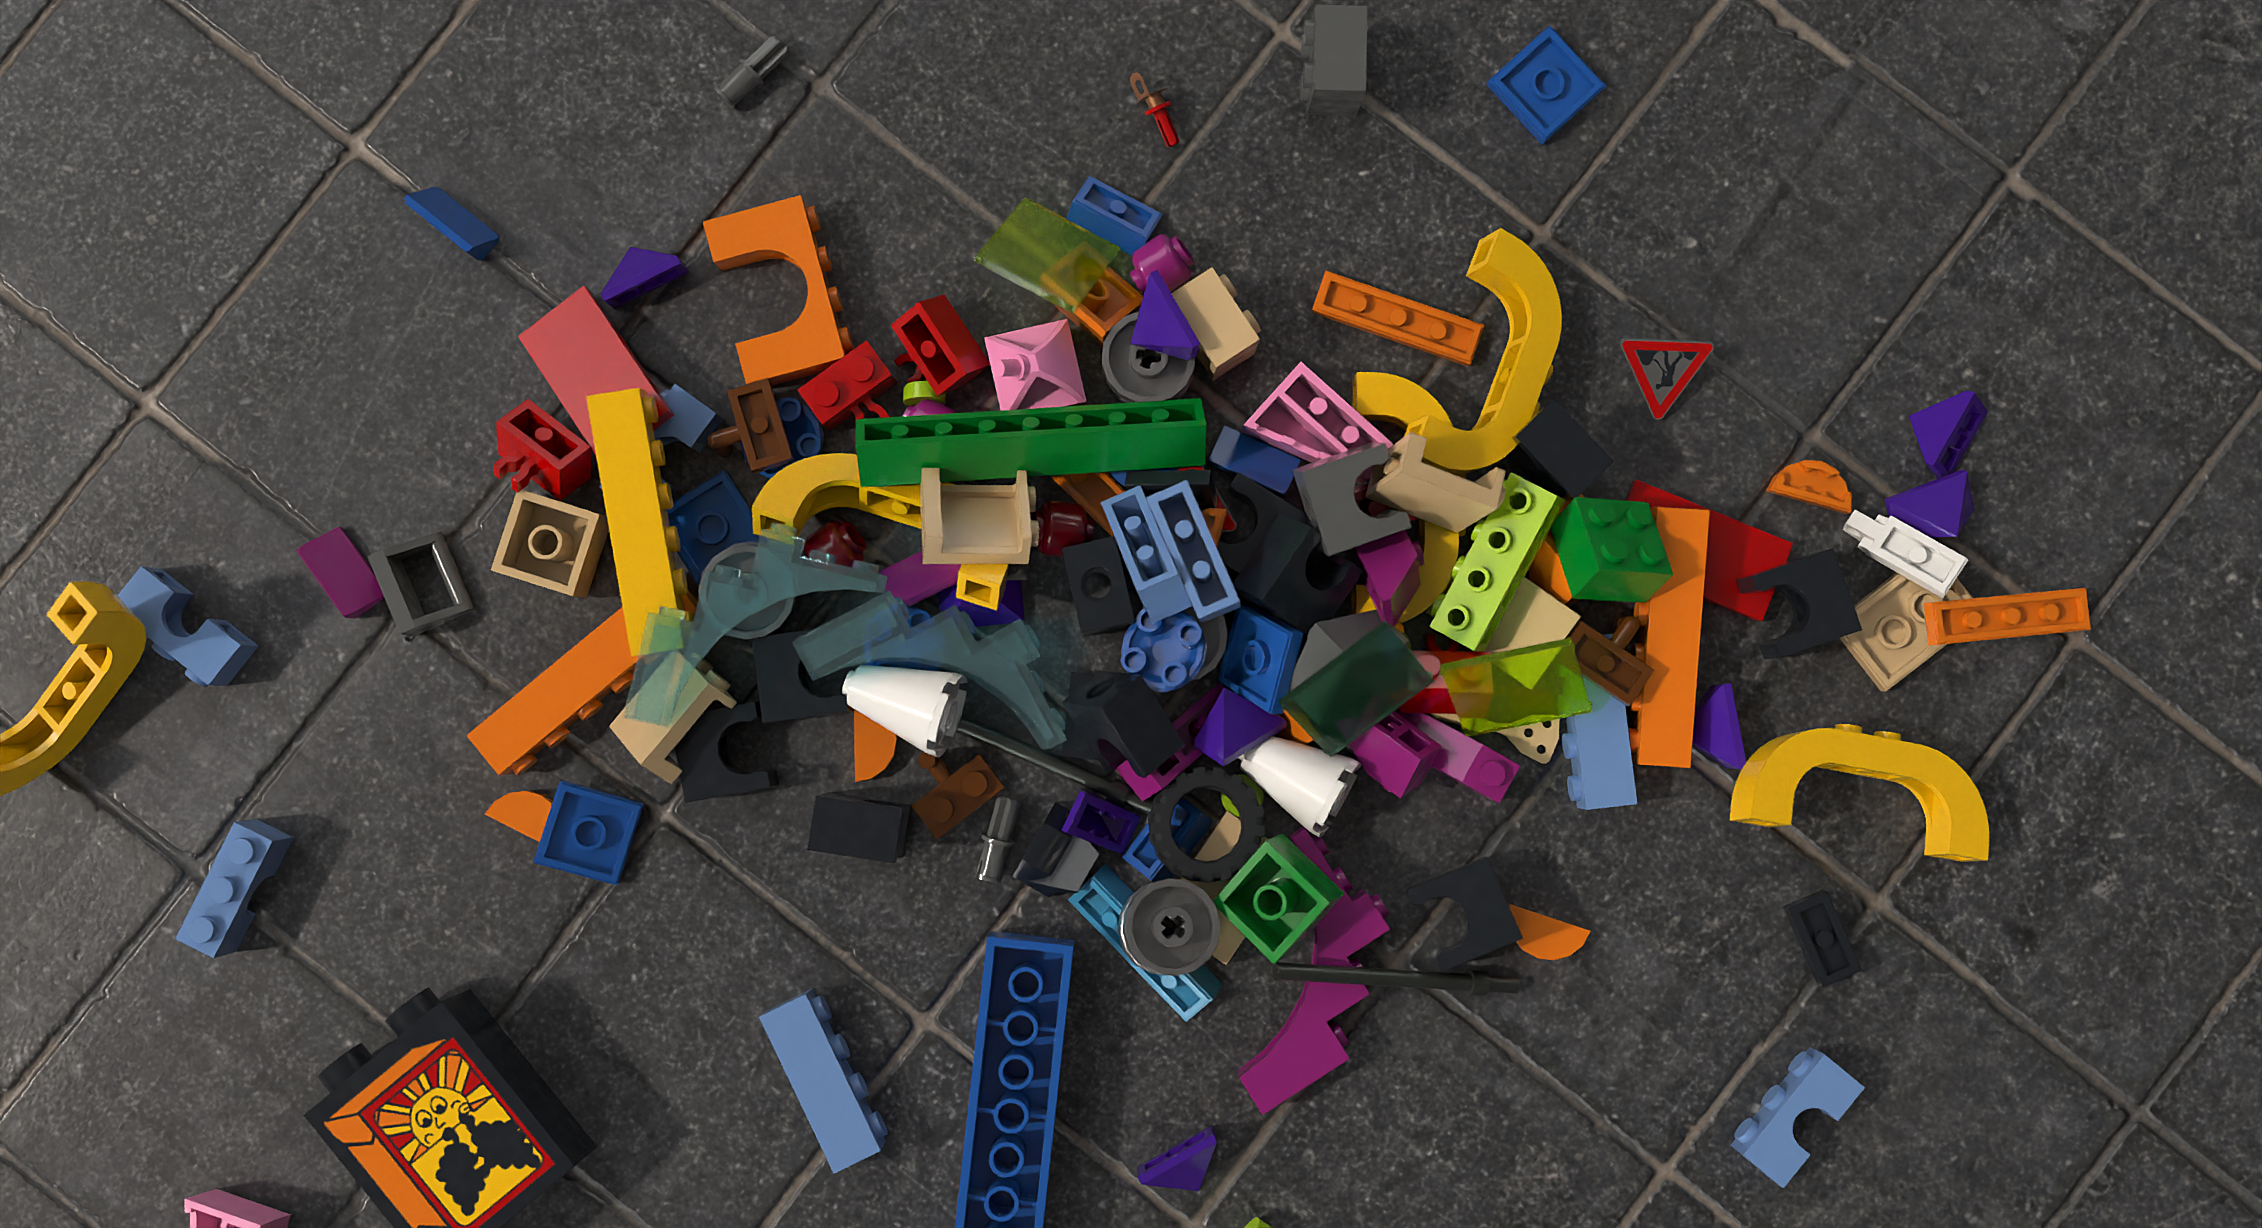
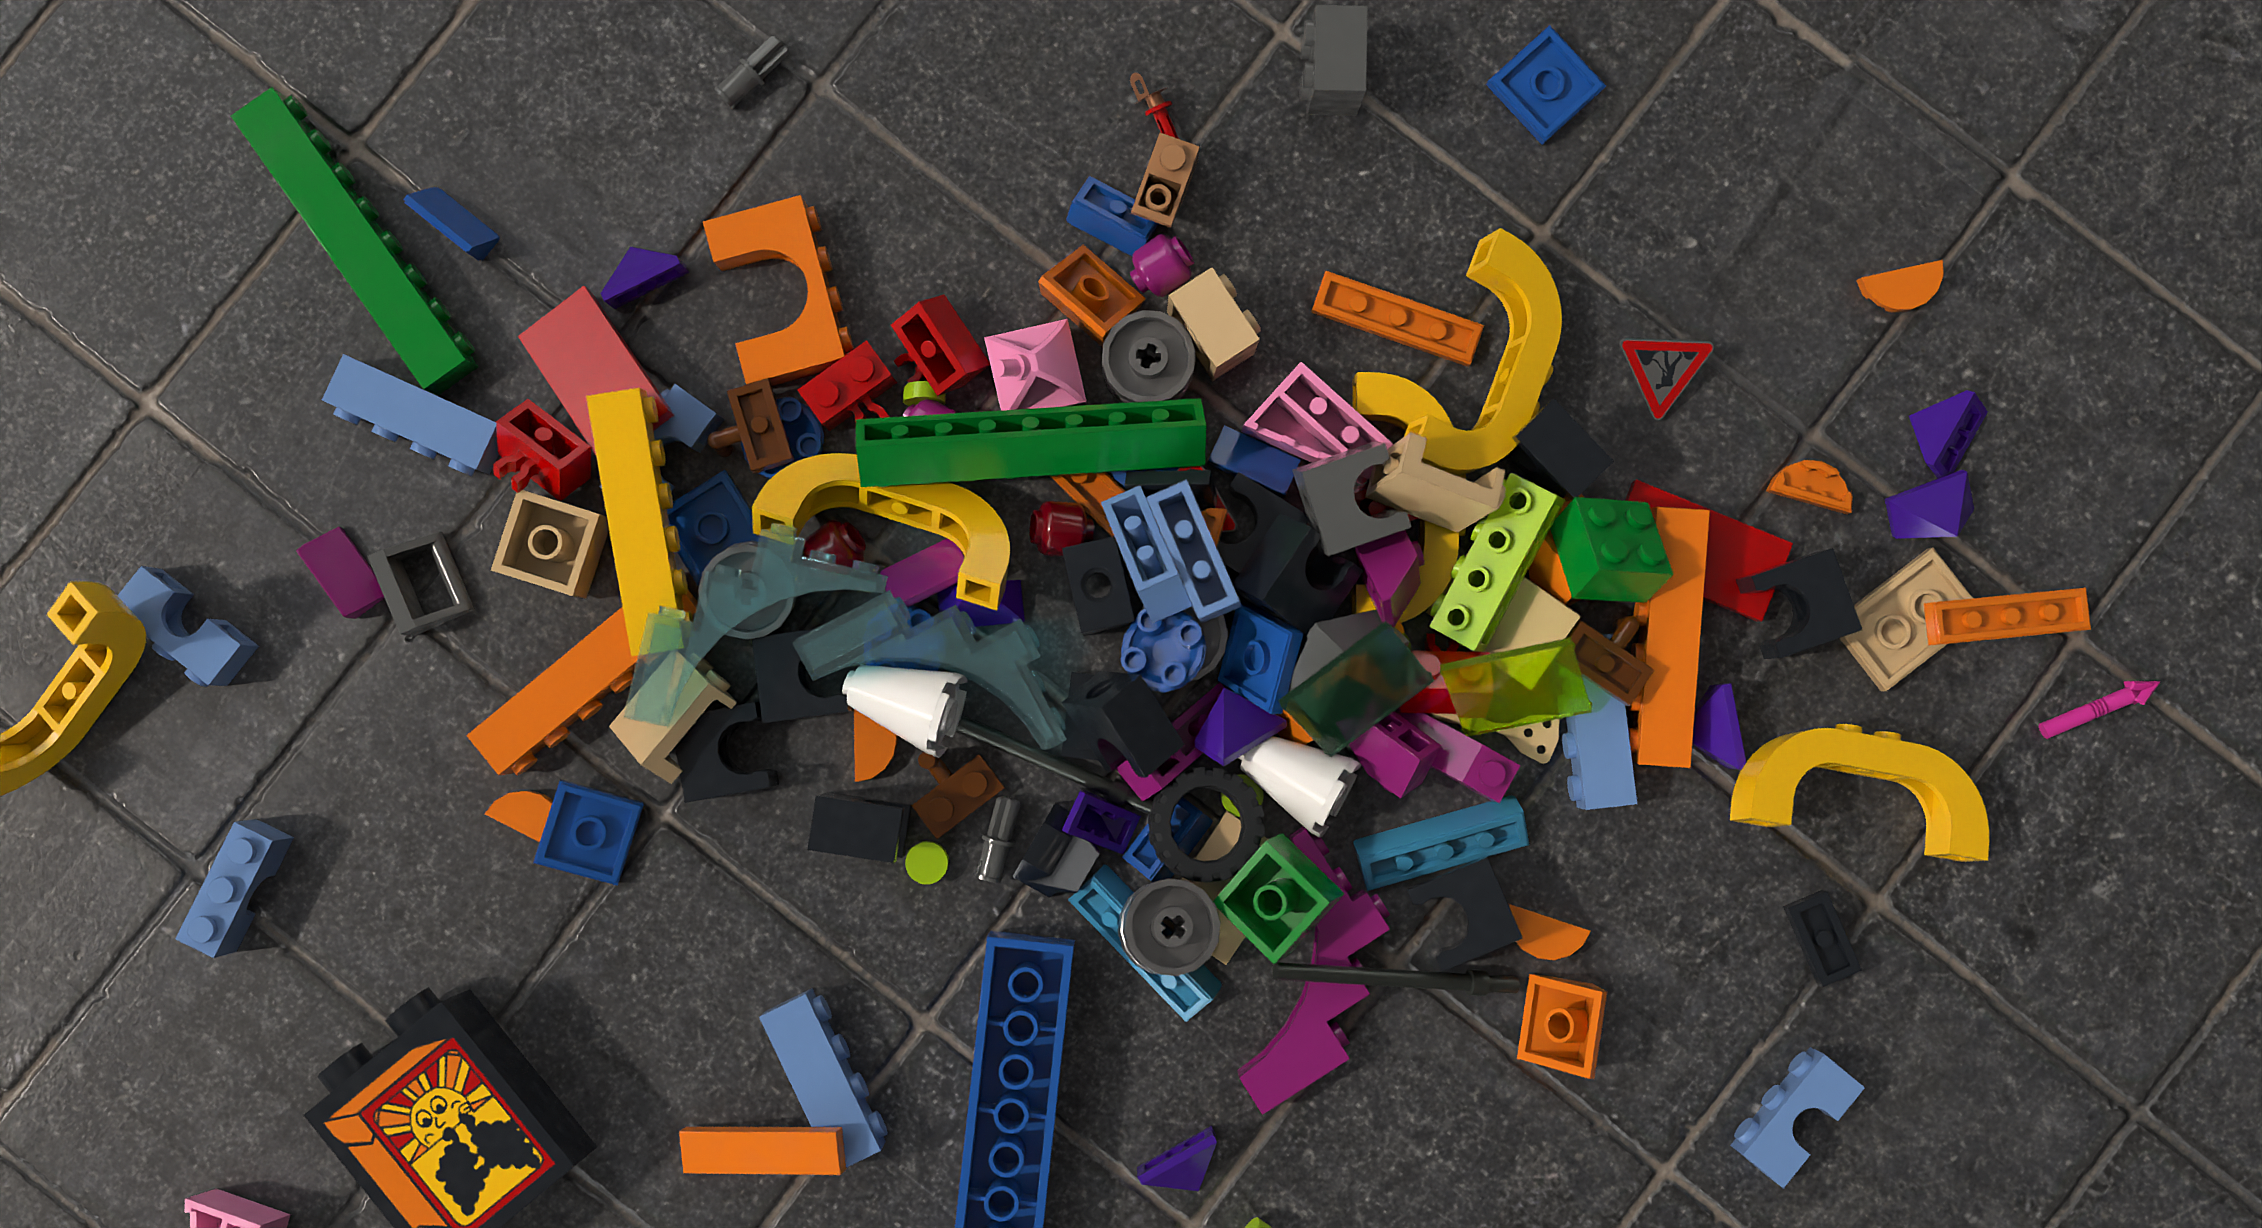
(355, 240): none -> green brick
(414, 414): none -> medium blue brick
(763, 1150): none -> orange tile
(927, 862): none -> lime tile
(977, 521): tan panel -> none
(1047, 255): clear neon green piece -> none
(1162, 324): dark purple slope -> none
(1166, 180): none -> medium nougat slope
(1441, 842): none -> dark azure slope
(1562, 1024): none -> orange slope
(1903, 288): none -> orange tile
(1906, 551): white hinge -> none
(2133, 692): none -> dark pink piece

